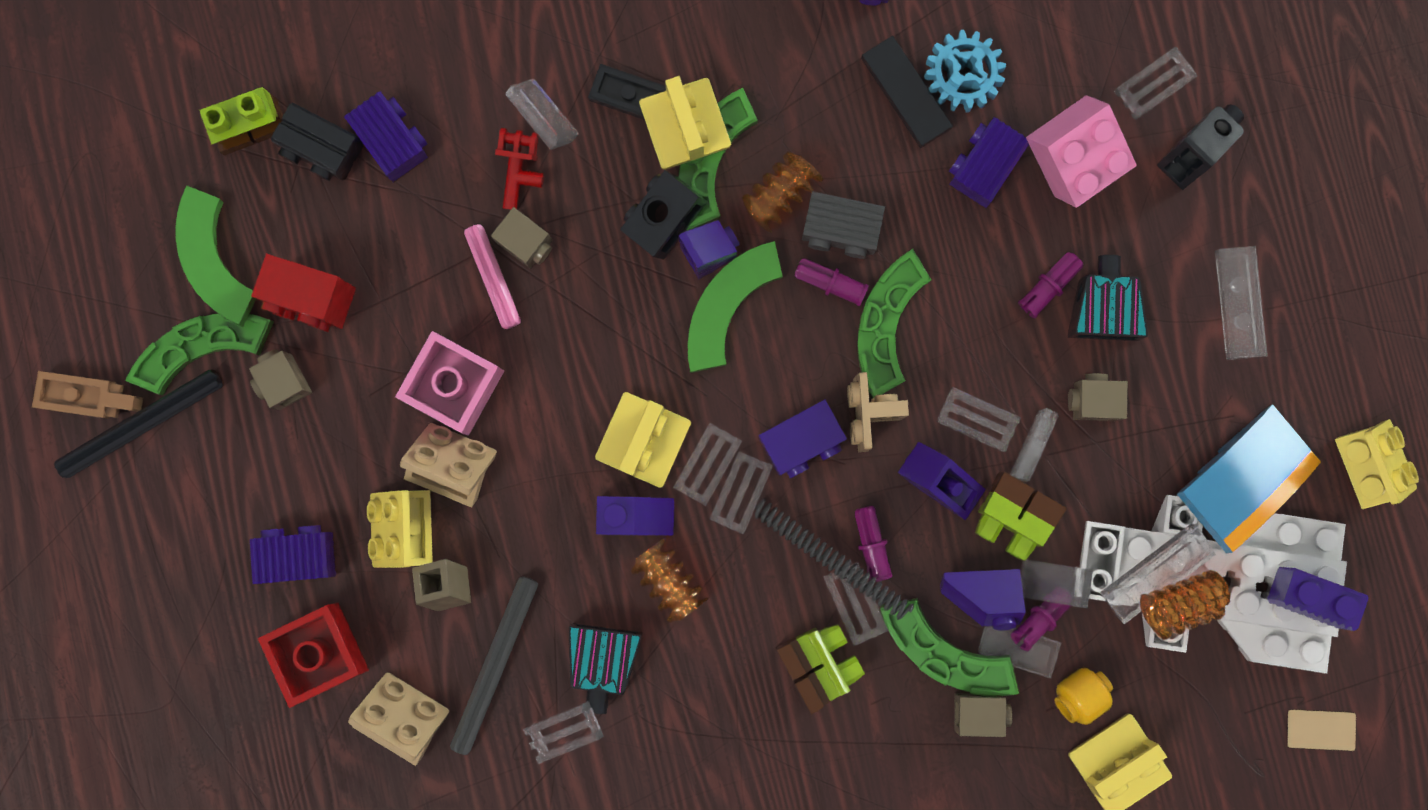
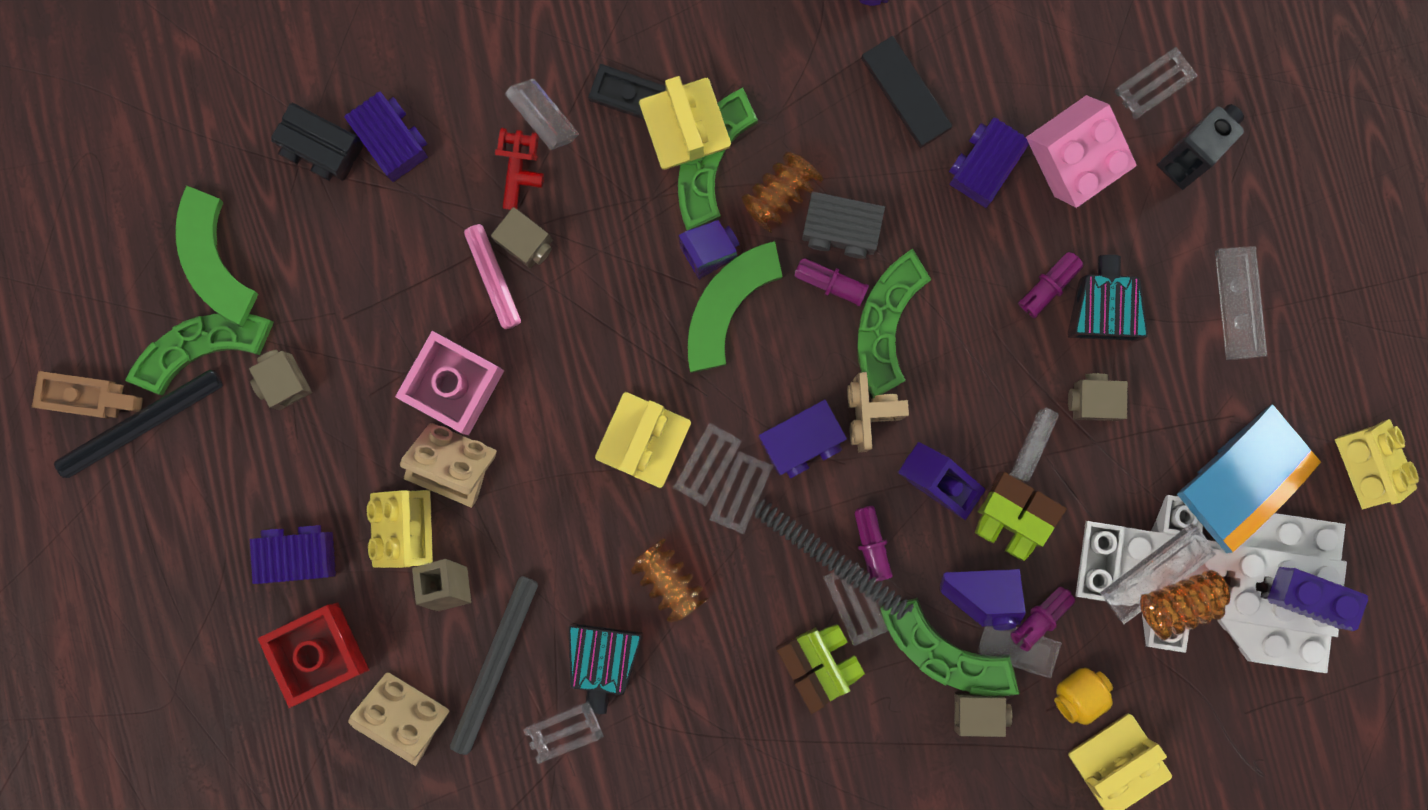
(233, 119): lime hips -> none
(298, 290): red brick -> none
(634, 516): dark purple slope -> none
(683, 208): black brick -> none
(954, 61): medium azure gear -> none
(1007, 432): clear tile -> none
(1056, 583): clear tile -> none
(1321, 730): tan sticker -> none

